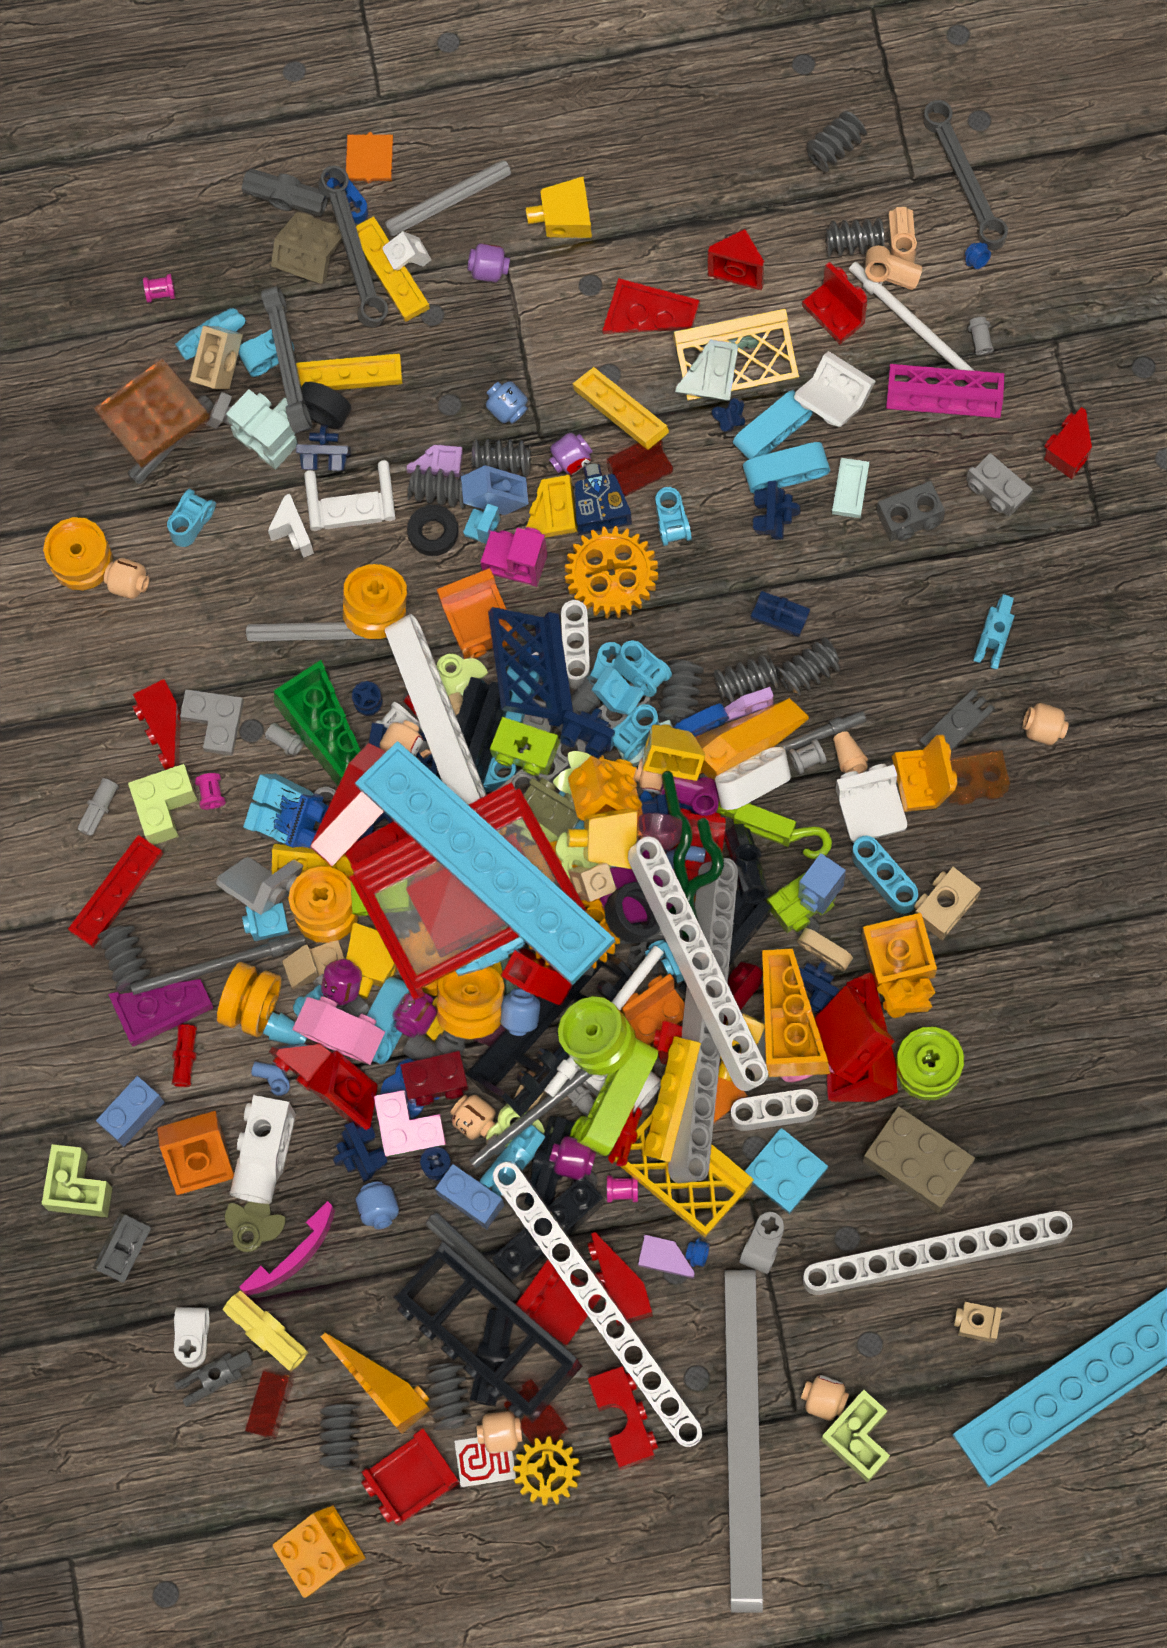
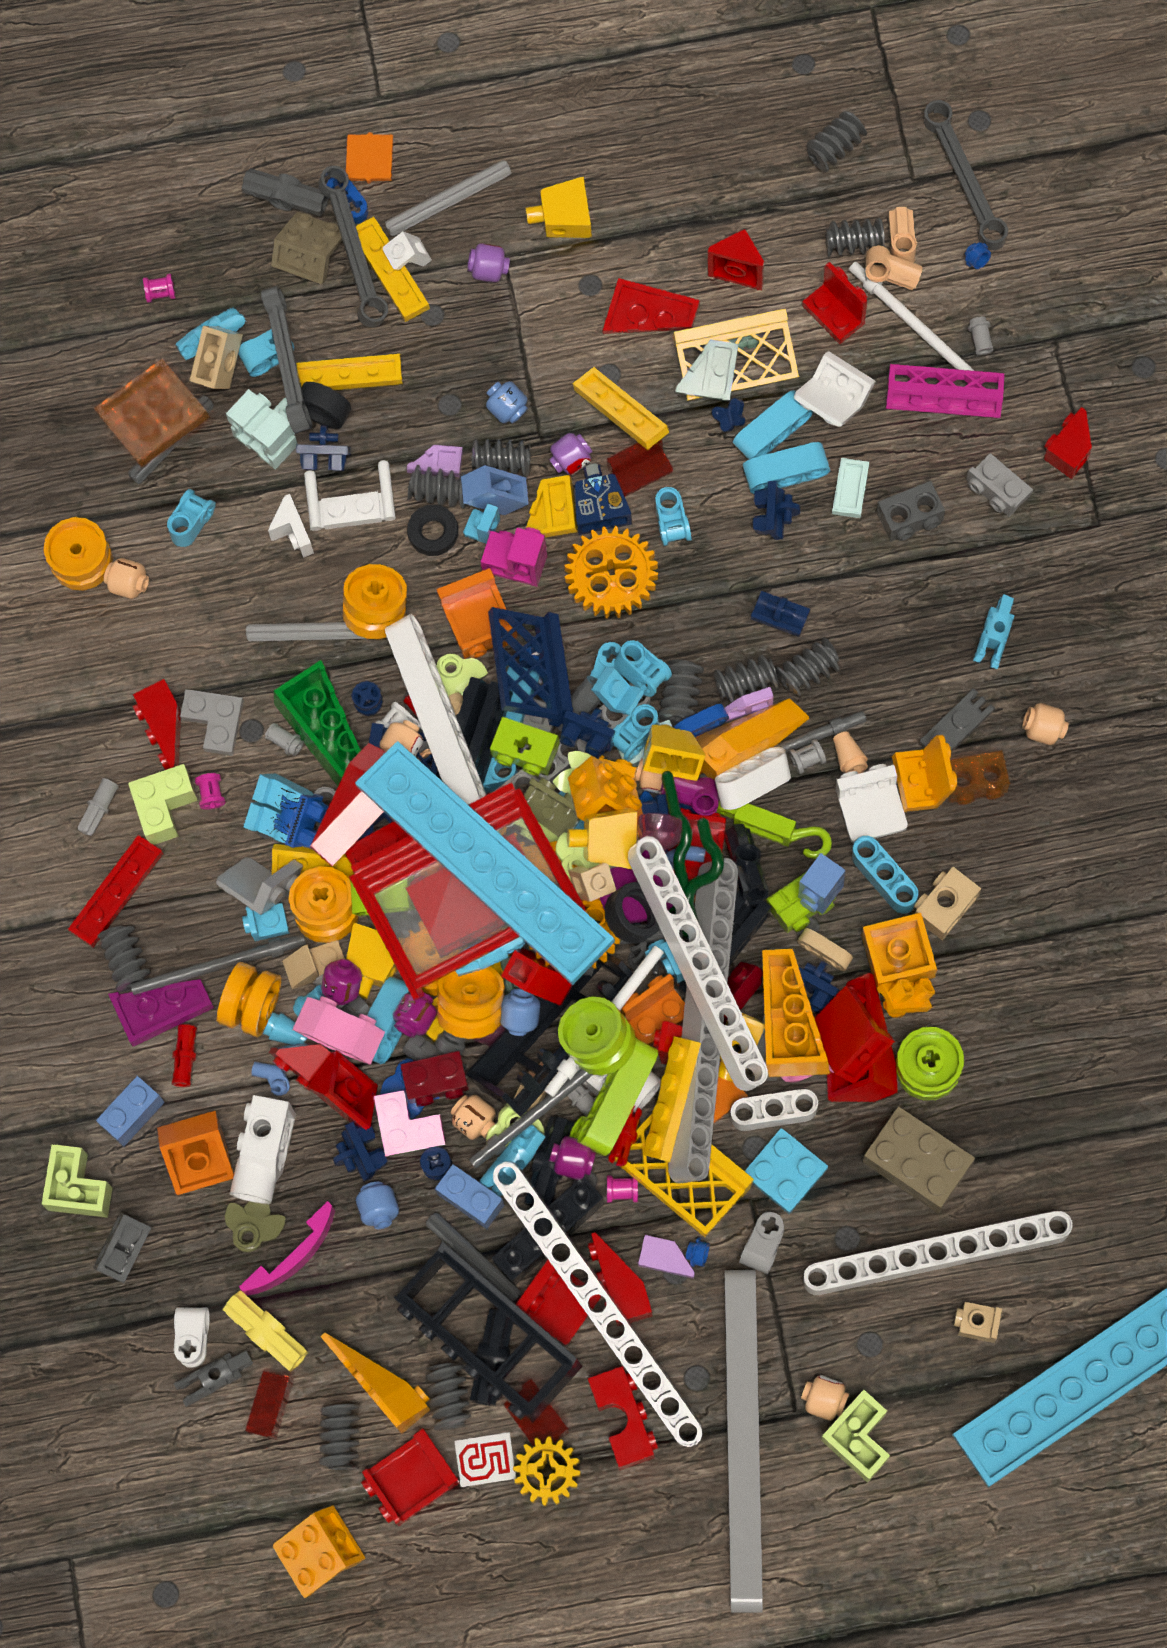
(219, 411): light grey tile -> none
(499, 1432): light nougat head -> none
(574, 631): white beam -> none

